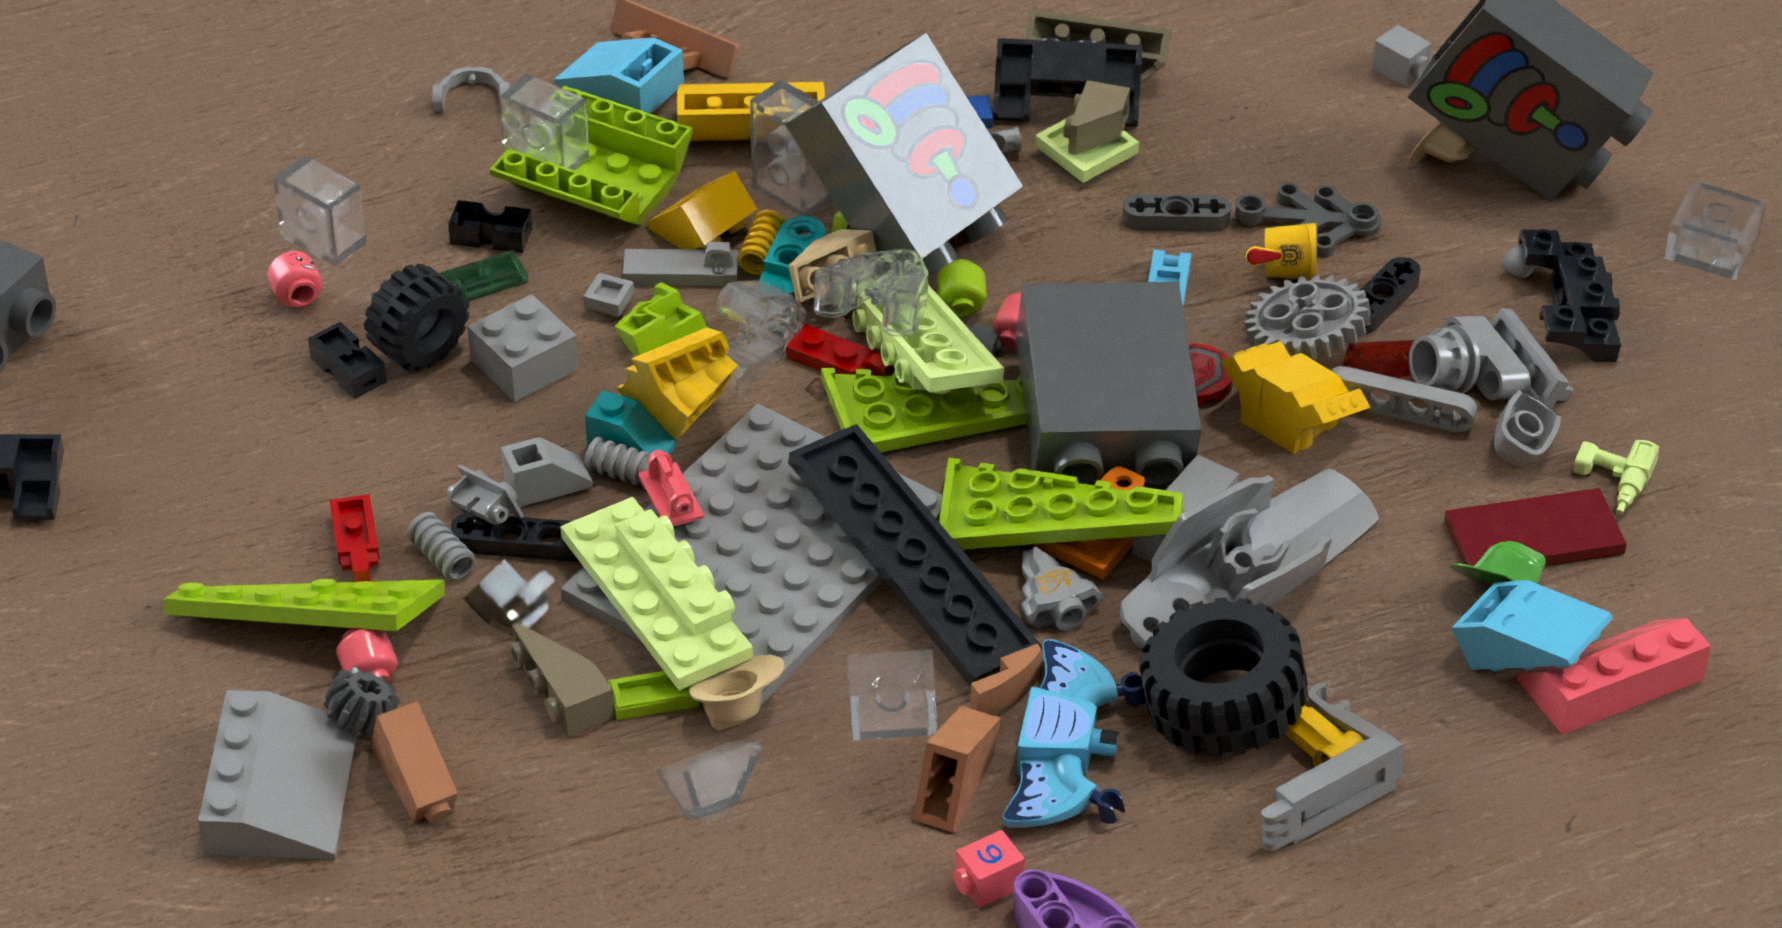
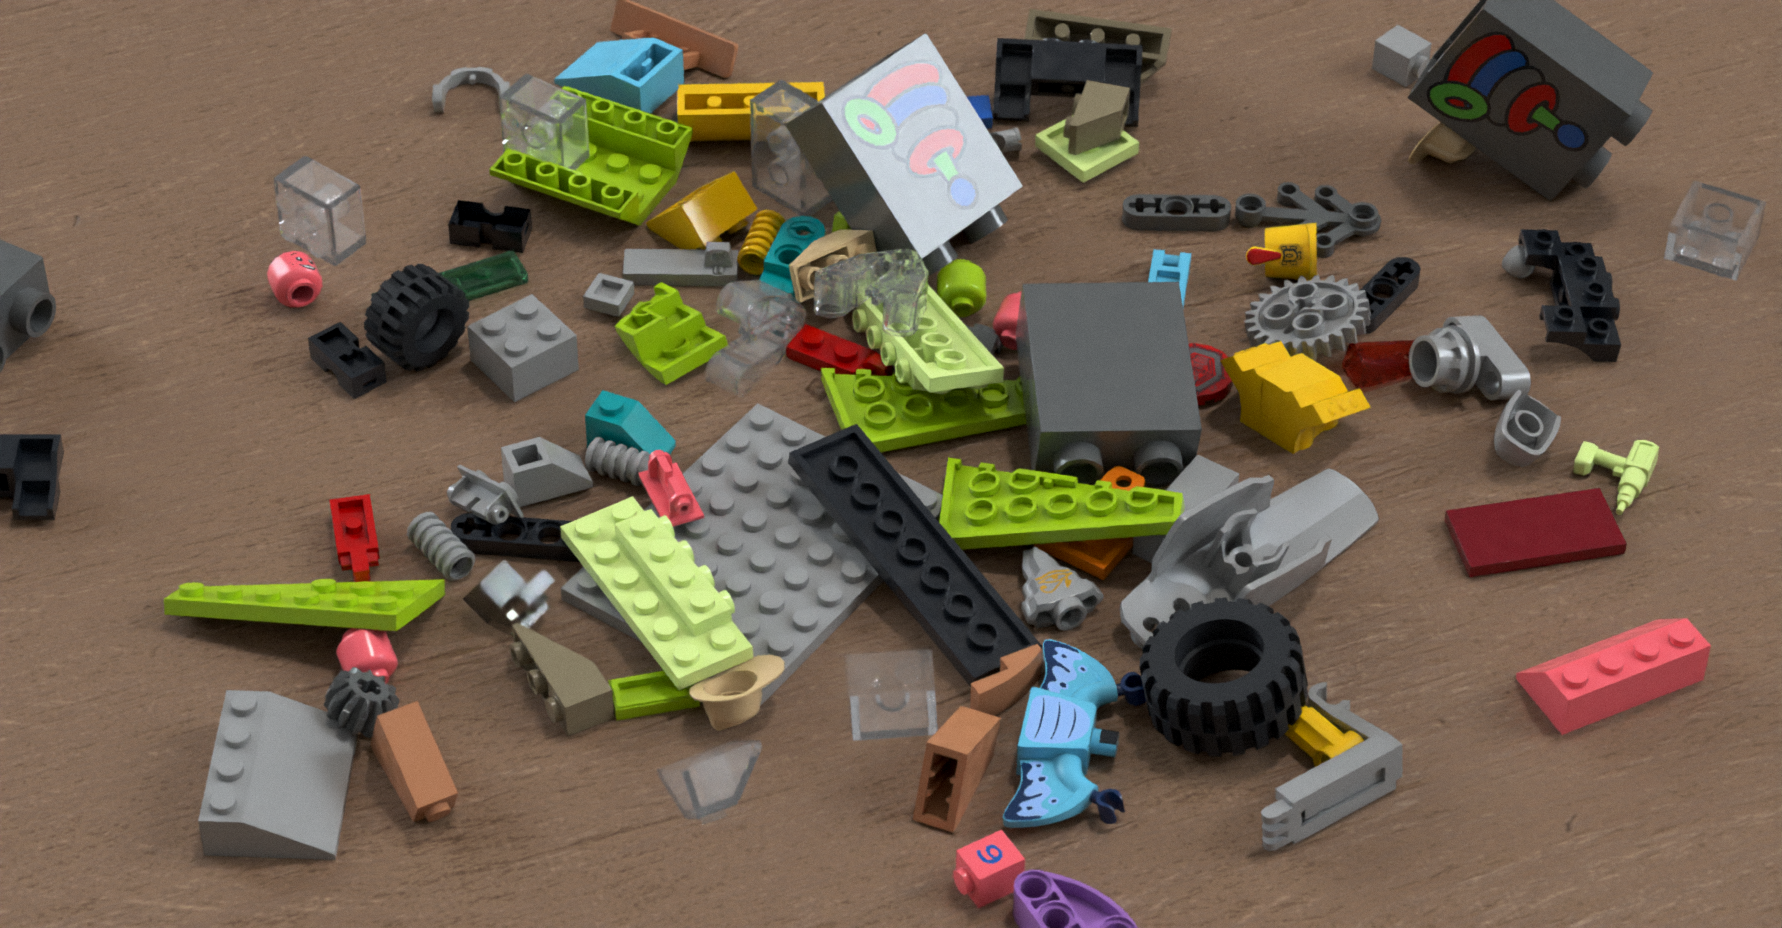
(680, 378): yellow slope -> none
(1403, 391): light grey beam -> none
(1505, 563): bright green piece -> none
(1527, 627): medium azure slope -> none
(1547, 382): light grey hinge -> none

